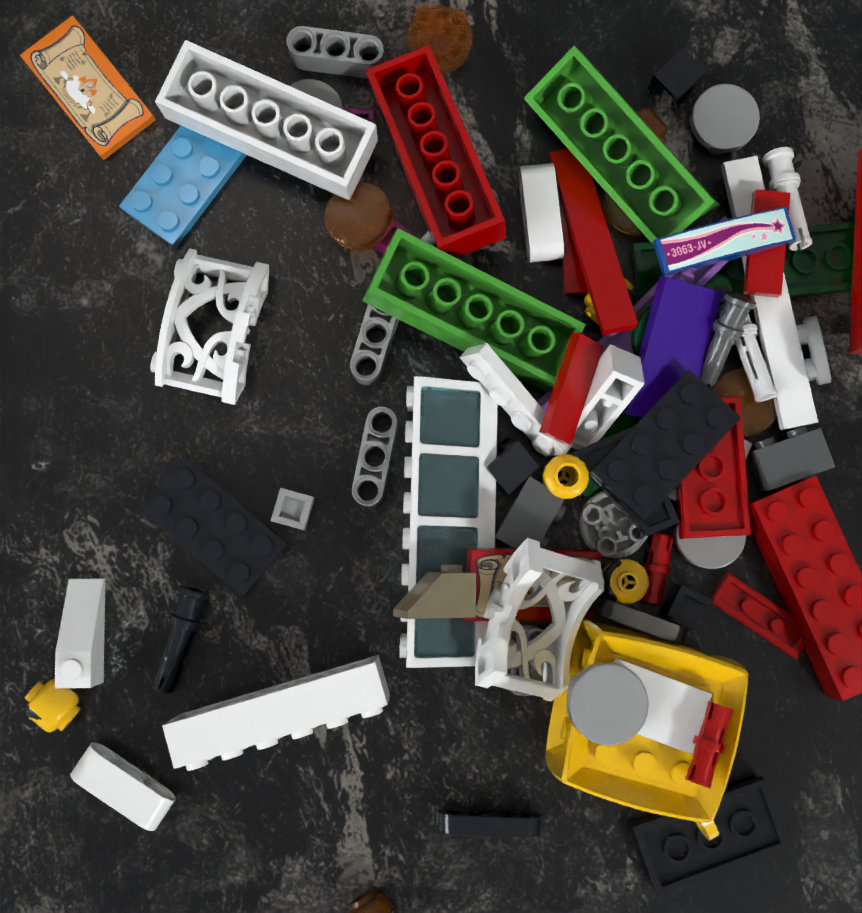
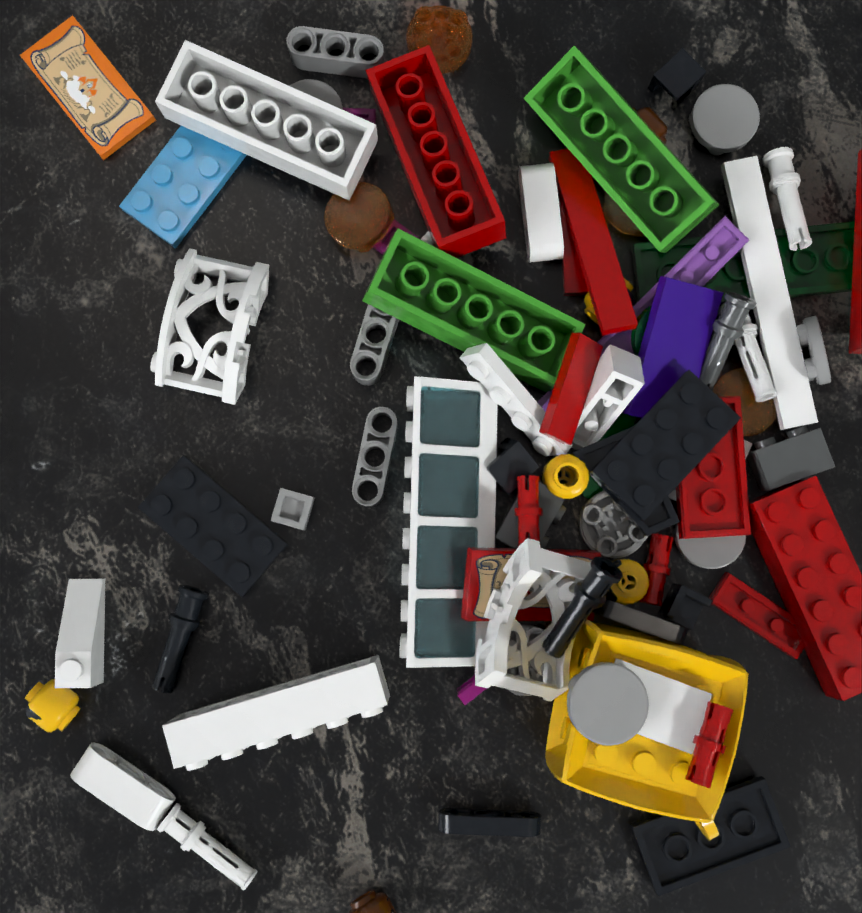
(193, 836): none -> white pin
(440, 595): dark tan slope -> none
(469, 691): none -> magenta tile
(528, 508): none -> red pin
(588, 596): none -> black pin
(724, 240): slope -> none
(766, 268): red tile -> none

